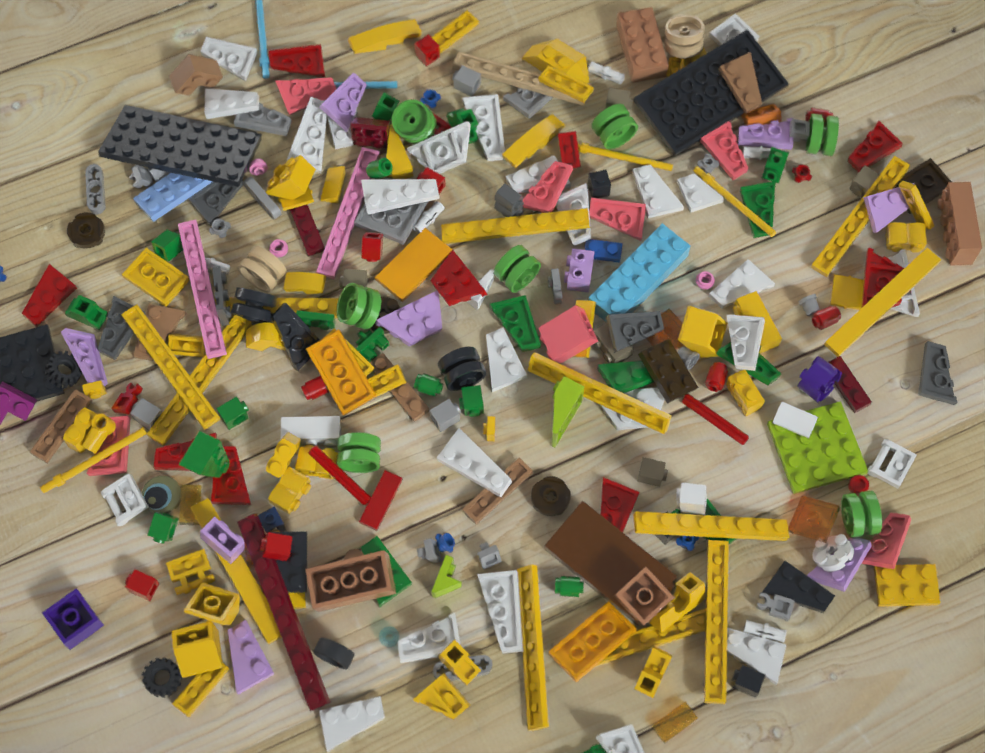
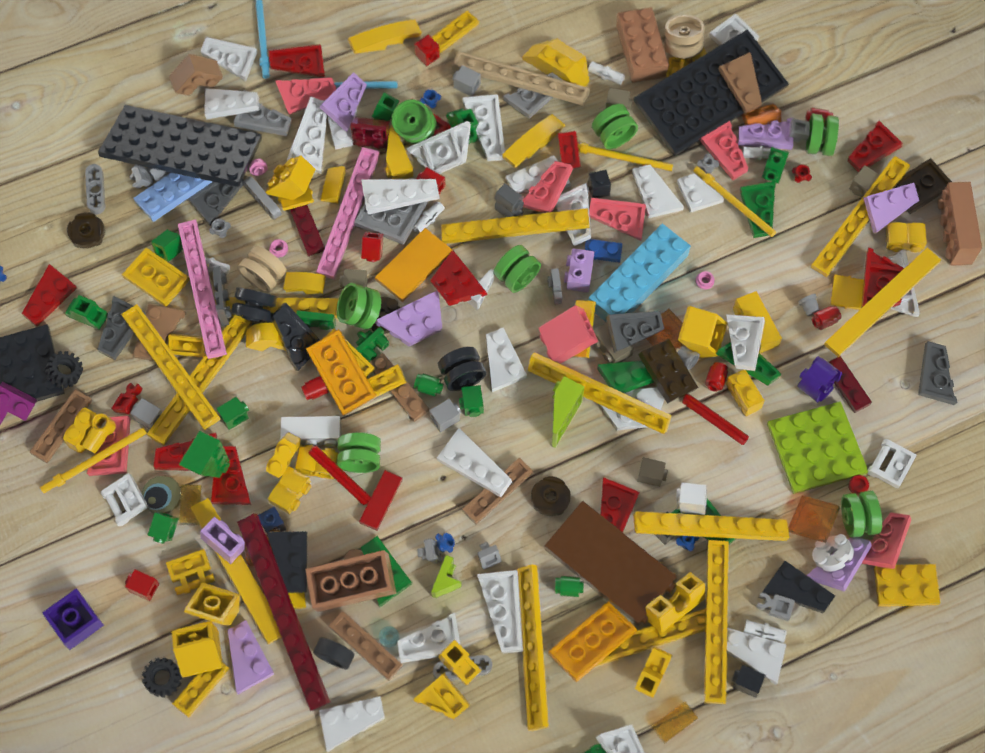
(86, 354): lavender wing -> none
(94, 390): yellow plate -> none
(276, 546): red brick -> none
(365, 646): none -> medium nougat plate
(379, 168): green brick -> none
(489, 428): yellow plate -> none
(517, 321): green wing -> none
(566, 84): yellow tile -> none
(643, 596): nougat slope -> none
(741, 282): white wing -> none
(795, 419): white slope -> none
(916, 204): yellow tile -> none

